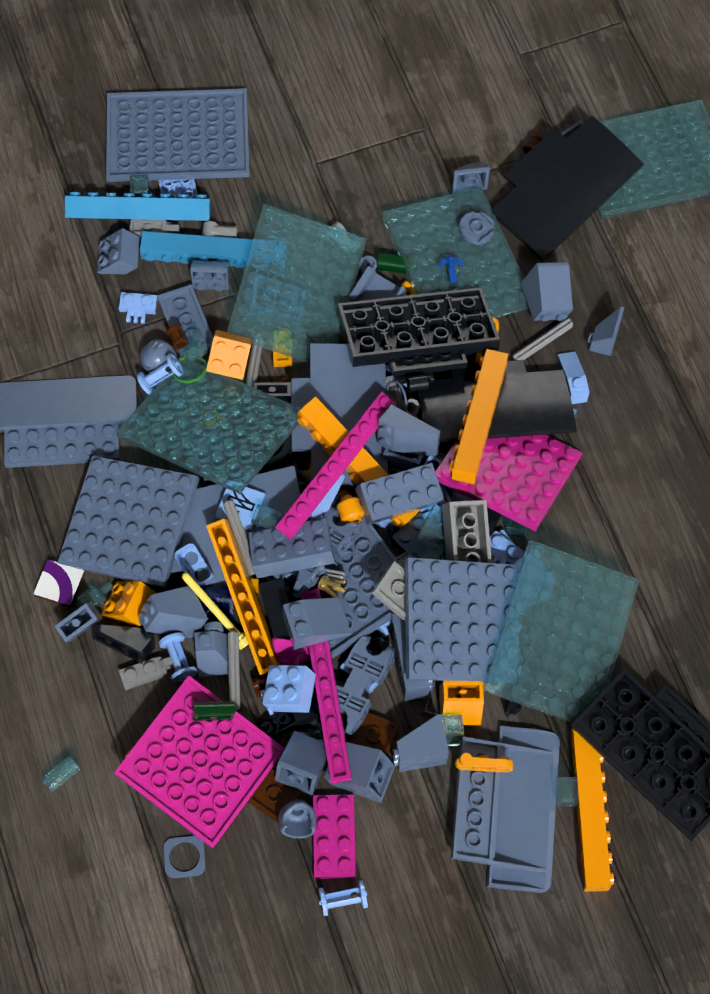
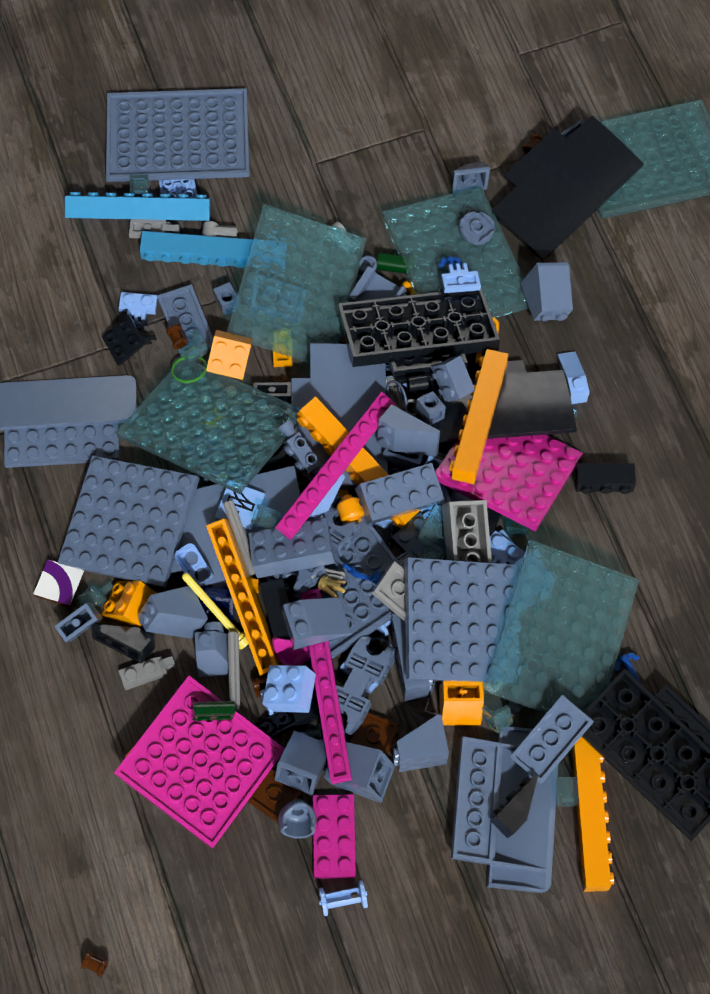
(60, 774): clear light blue hinge -> none
(95, 963): none -> reddish brown bush
(118, 253): sand blue slope -> none
(125, 340): none -> black plate
(148, 381): light blue hose -> none
(155, 353): sand blue piece -> none
(170, 870): sand blue piece -> none
(173, 645): light blue hose -> none
(210, 275): sand blue slope -> none
(225, 292): none -> sand blue brick
(253, 365): light grey axle -> none
(300, 453): none -> sand blue brick
(373, 578): none -> blue piece
(430, 408): none -> sand blue brick
(452, 379): none -> sand blue brick
(453, 729): clear light blue brick -> none
(460, 279): none -> light blue hinge
(484, 763): light orange plate -> none
(498, 719): none -> clear light blue panel
(516, 810): none -> black slope
(543, 340): light grey axle -> none
(552, 738): none -> sand blue plate
(605, 333): sand blue slope -> none
(605, 477): none -> black brick
(625, 660): none -> blue piece

